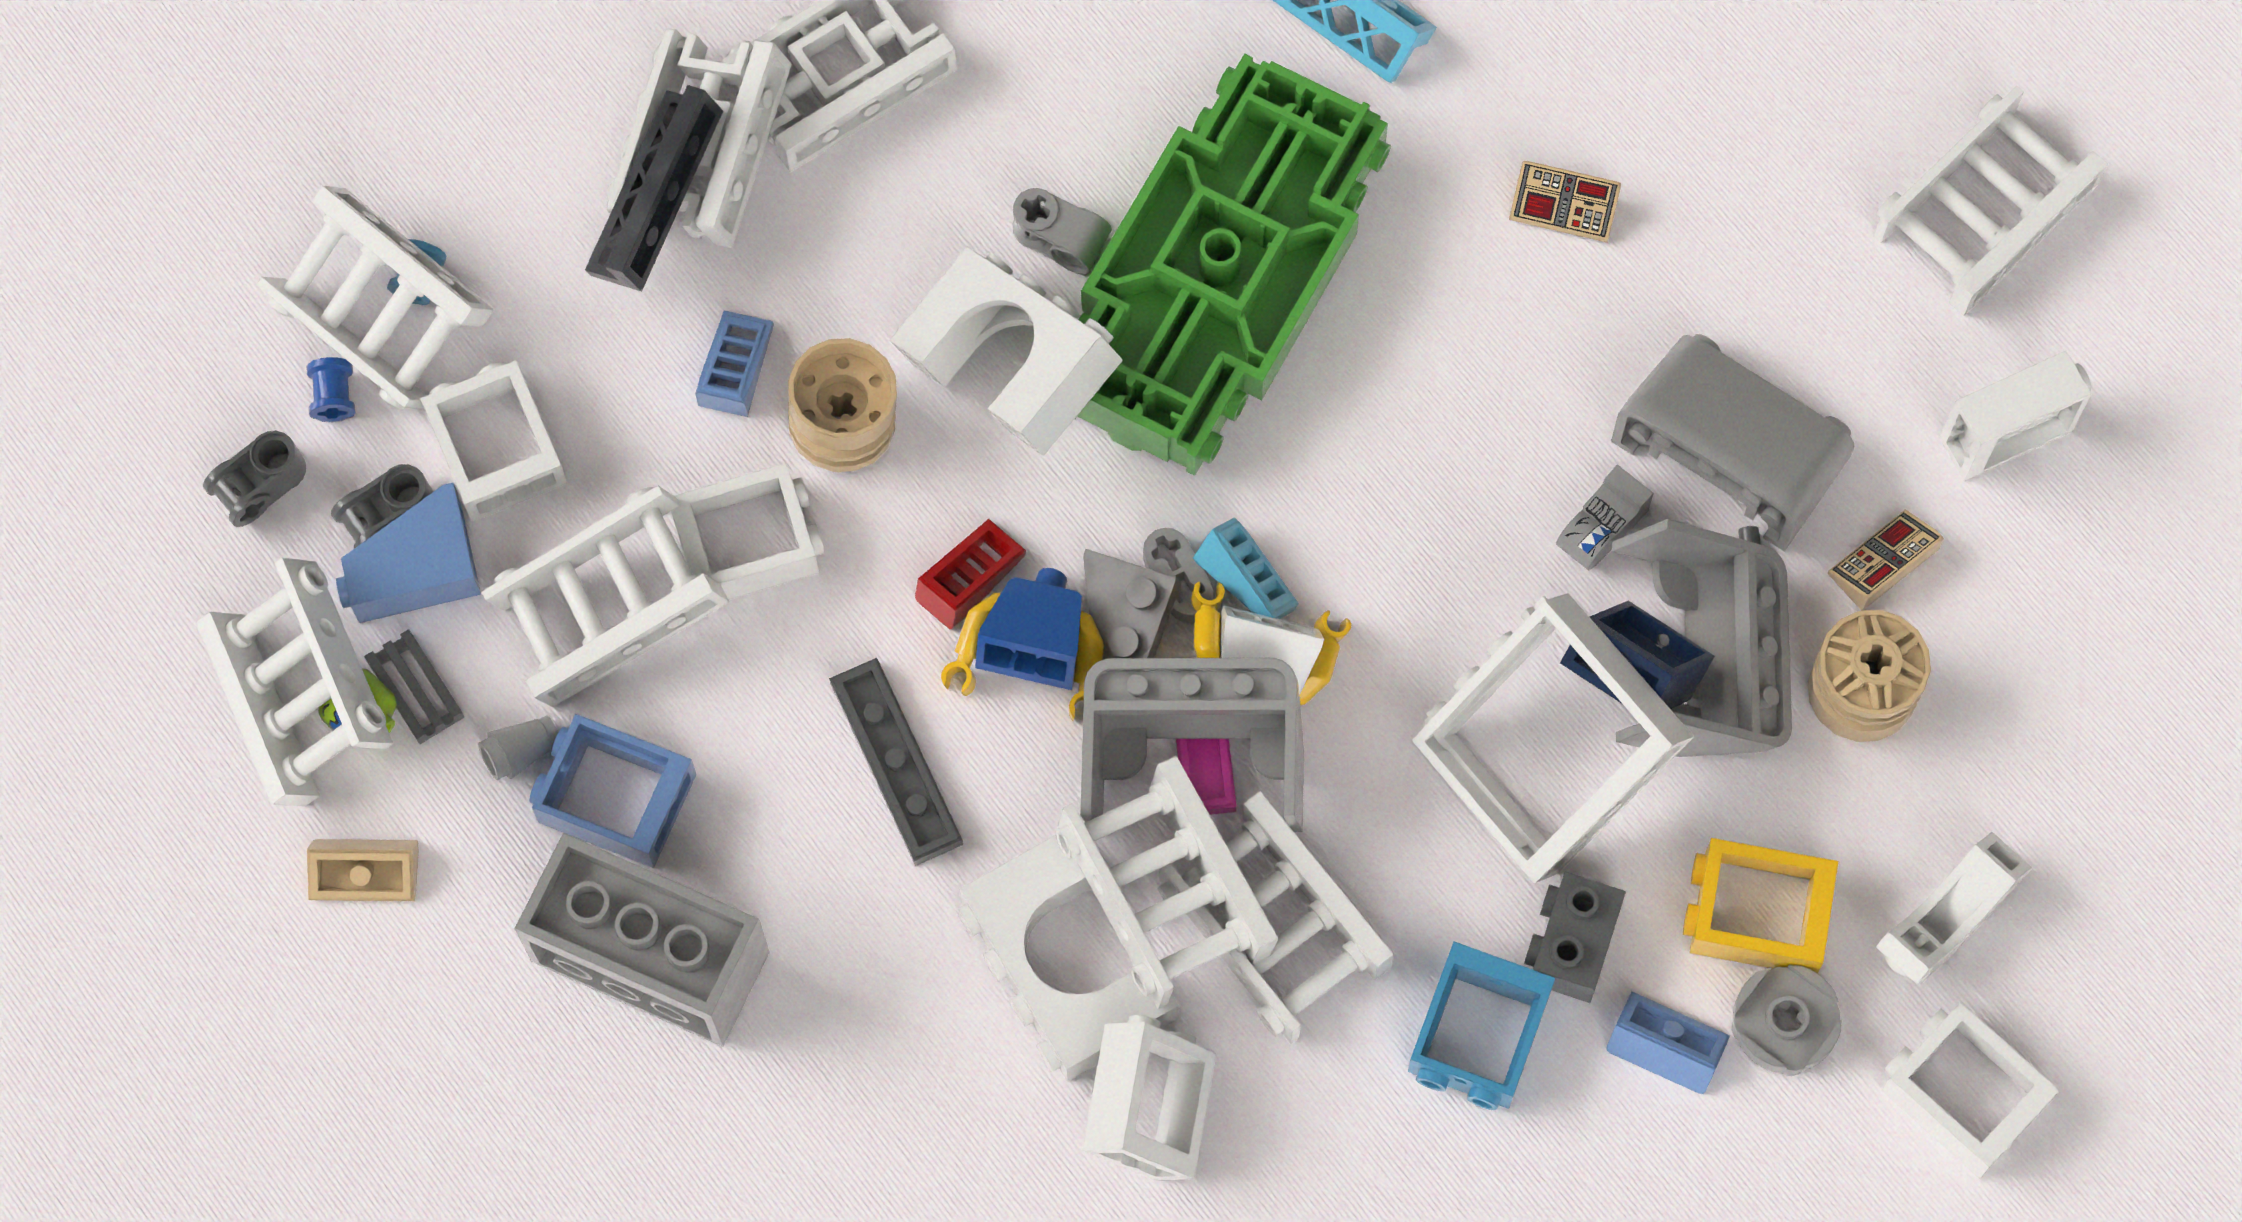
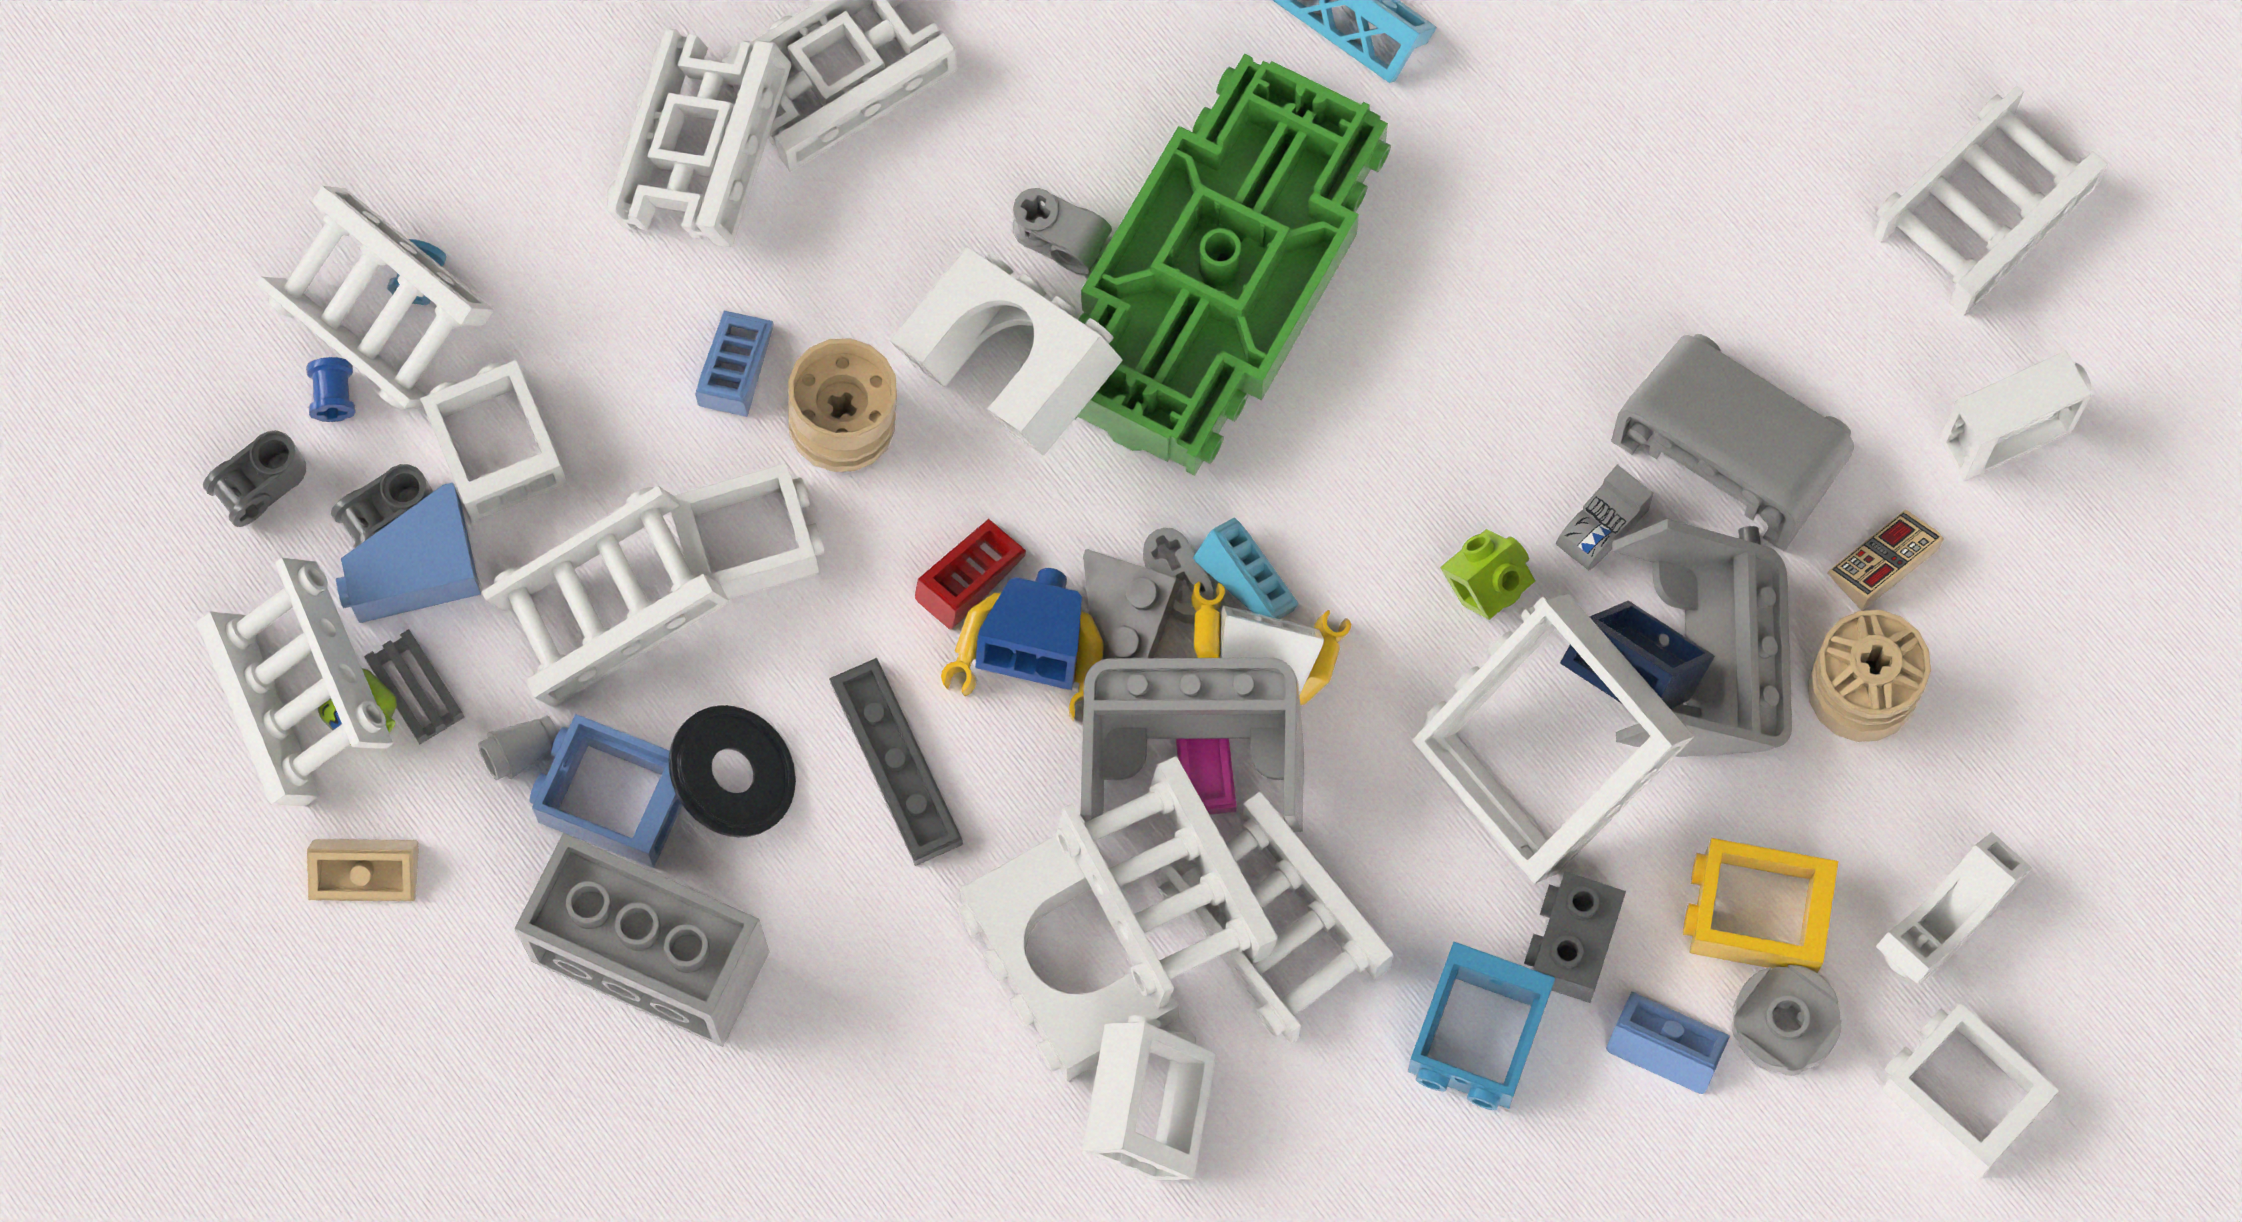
(655, 188): black fence -> none
(700, 794): none -> black piece
(1489, 573): none -> lime brick
(1565, 201): slope -> none

